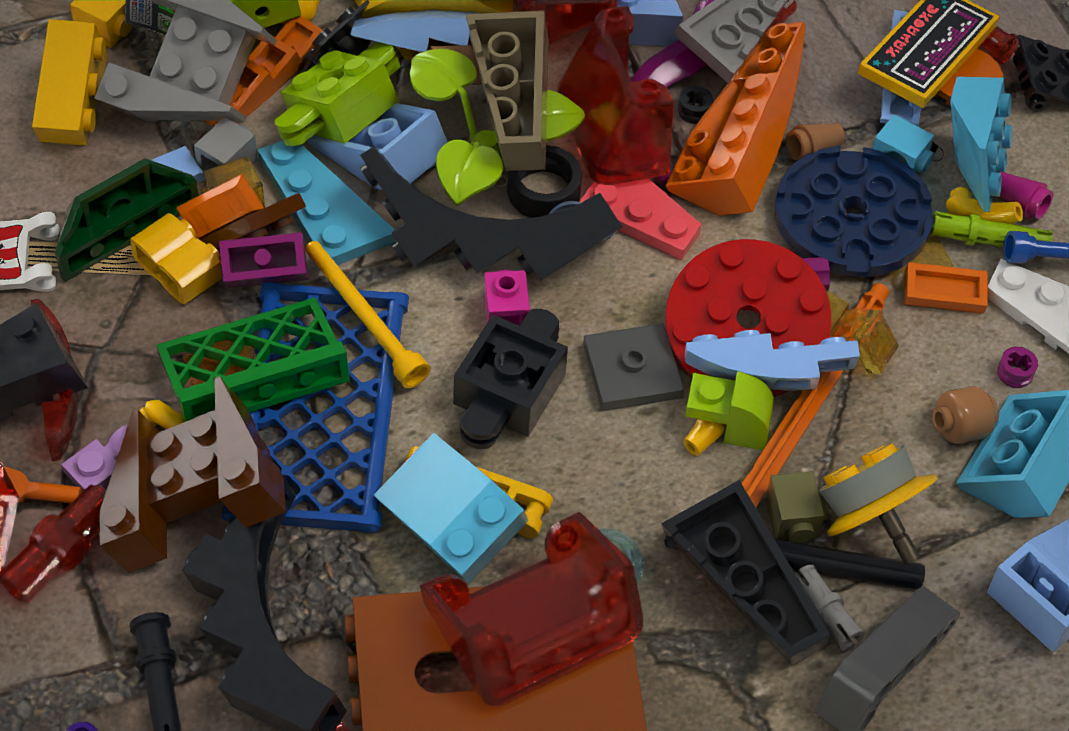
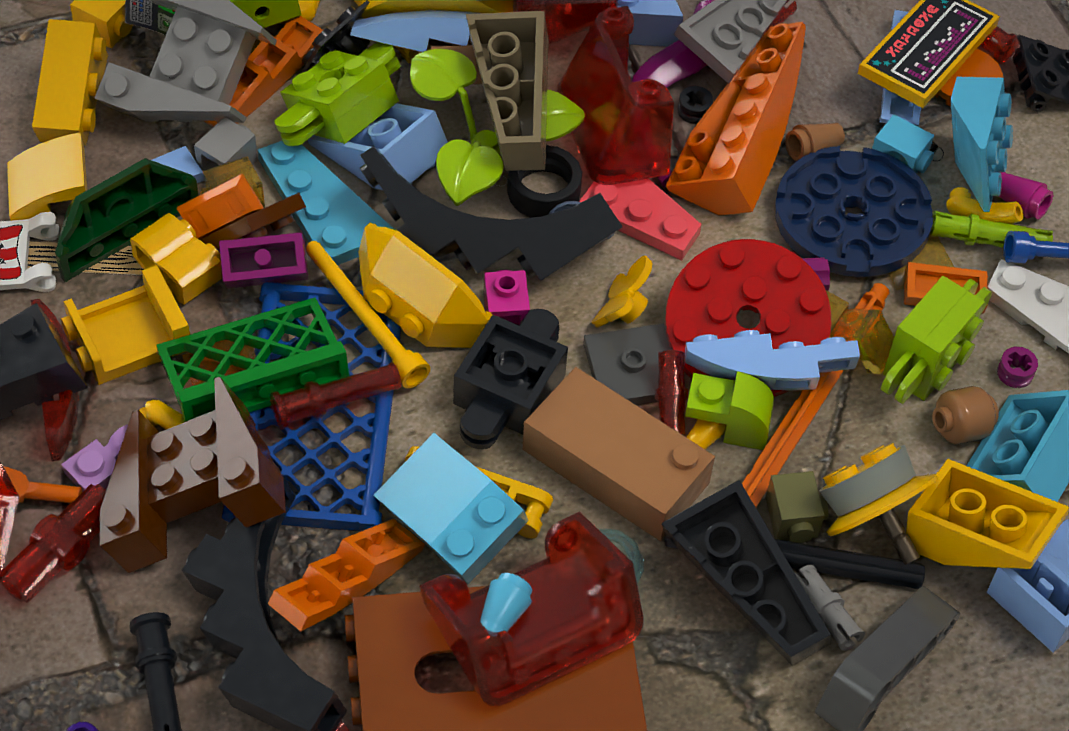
(46, 175): none -> yellow slope
(124, 330): none -> yellow panel
(316, 398): none -> clear red pin
(352, 571): none -> orange slope
(418, 291): none -> yellow wedge
(505, 602): none -> medium azure cone
(617, 452): none -> medium nougat brick
(624, 296): none -> yellow animal
(672, 389): none -> clear red pin
(934, 339): none -> lime brick
(981, 520): none -> yellow slope

